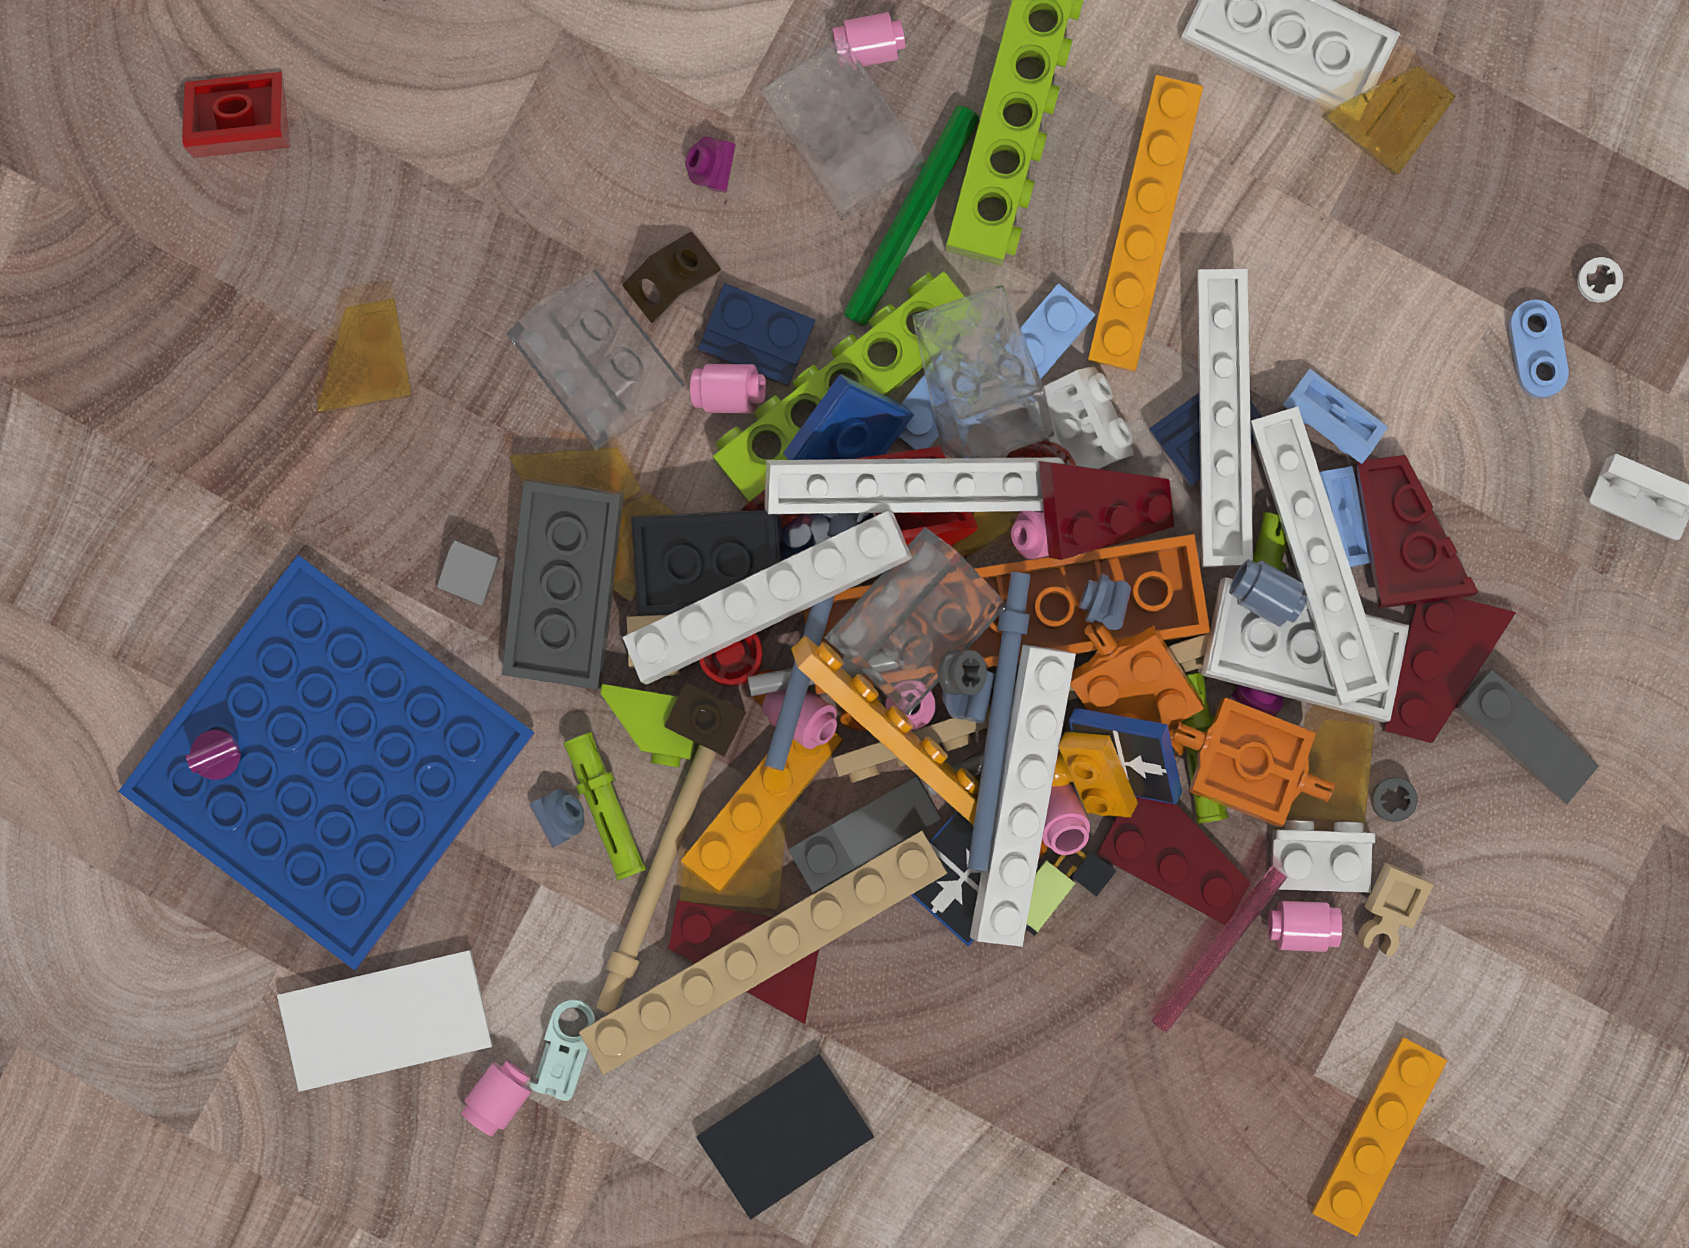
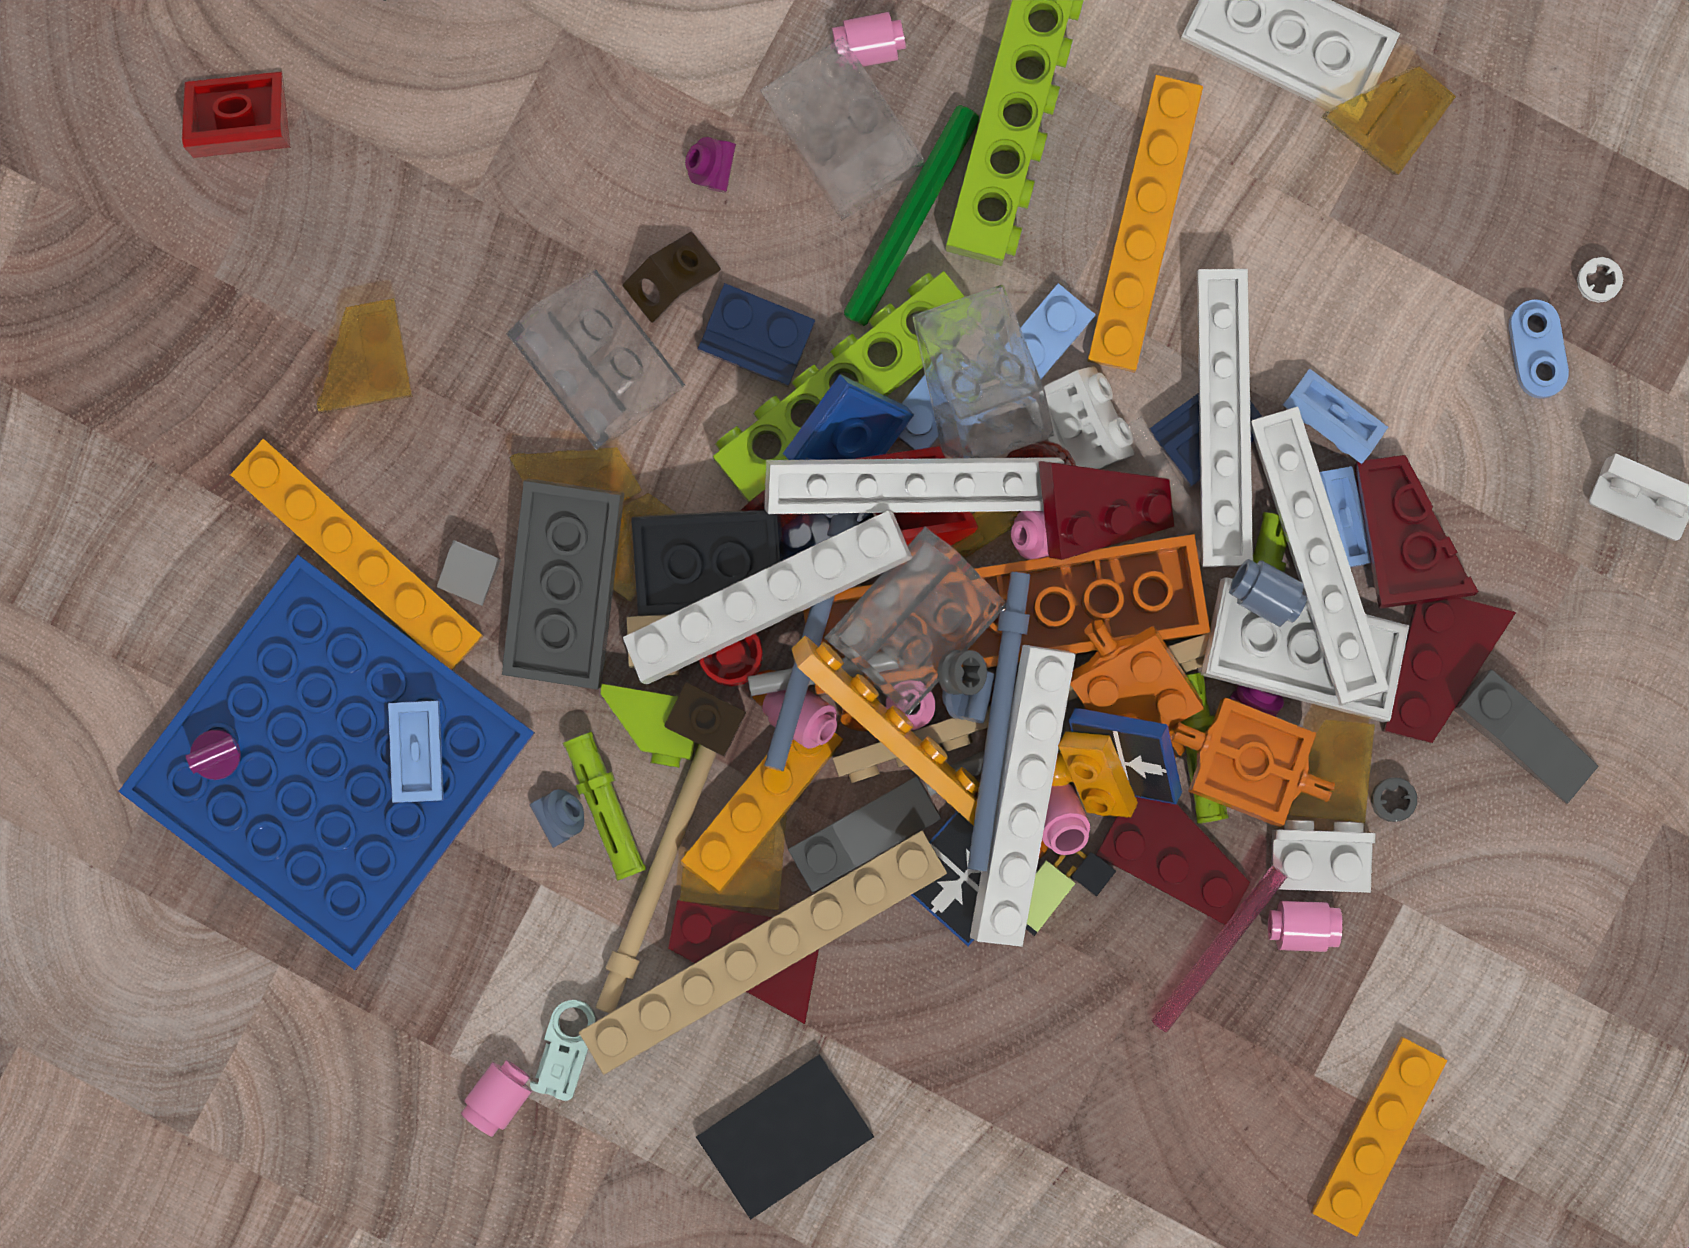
(356, 555): none -> light orange plate
(384, 1020): white tile -> none
(415, 751): none -> light blue plate
(727, 388): bright pink brick -> none
(1106, 601): sand blue plate -> none
(1395, 902): tan plate -> none

